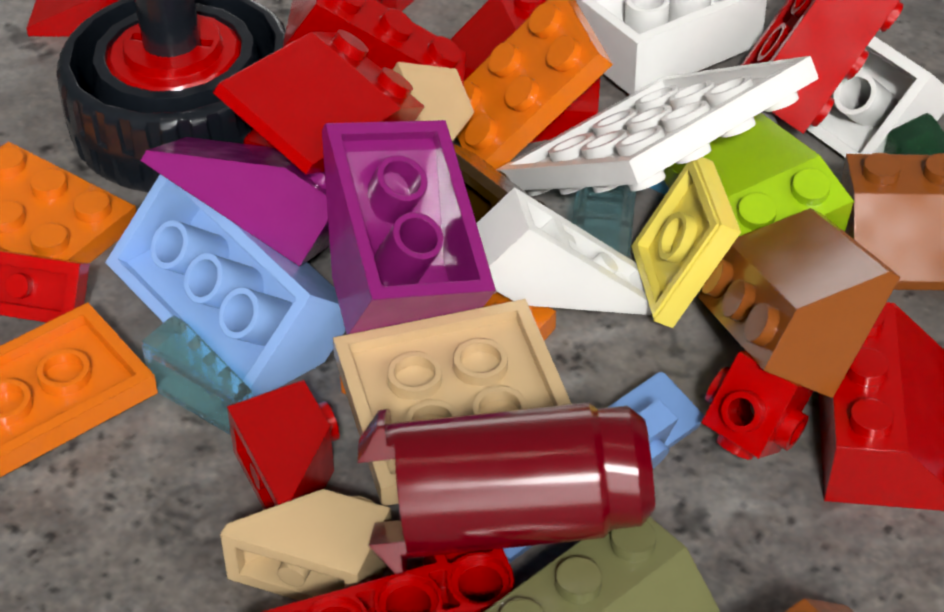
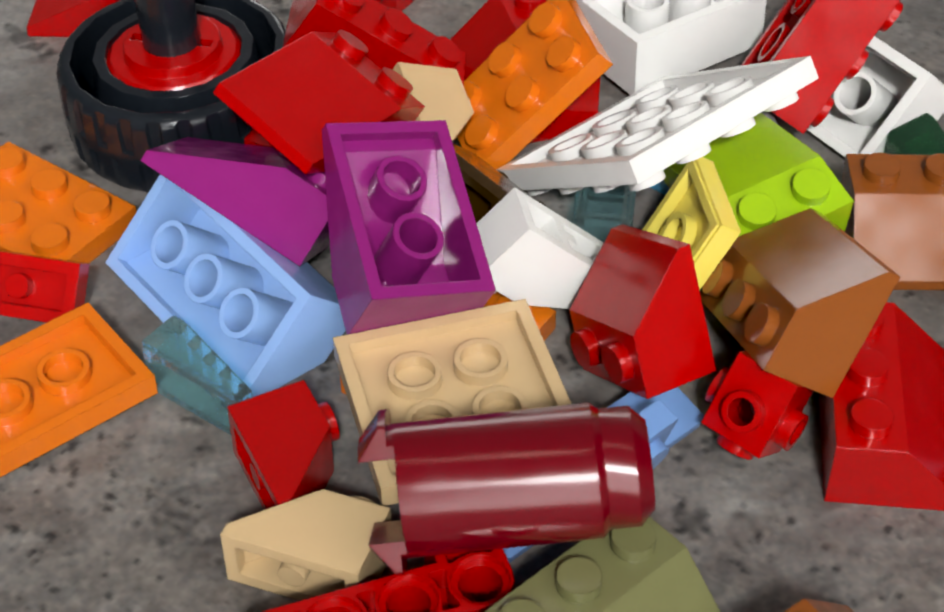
(642, 315): none -> red slope

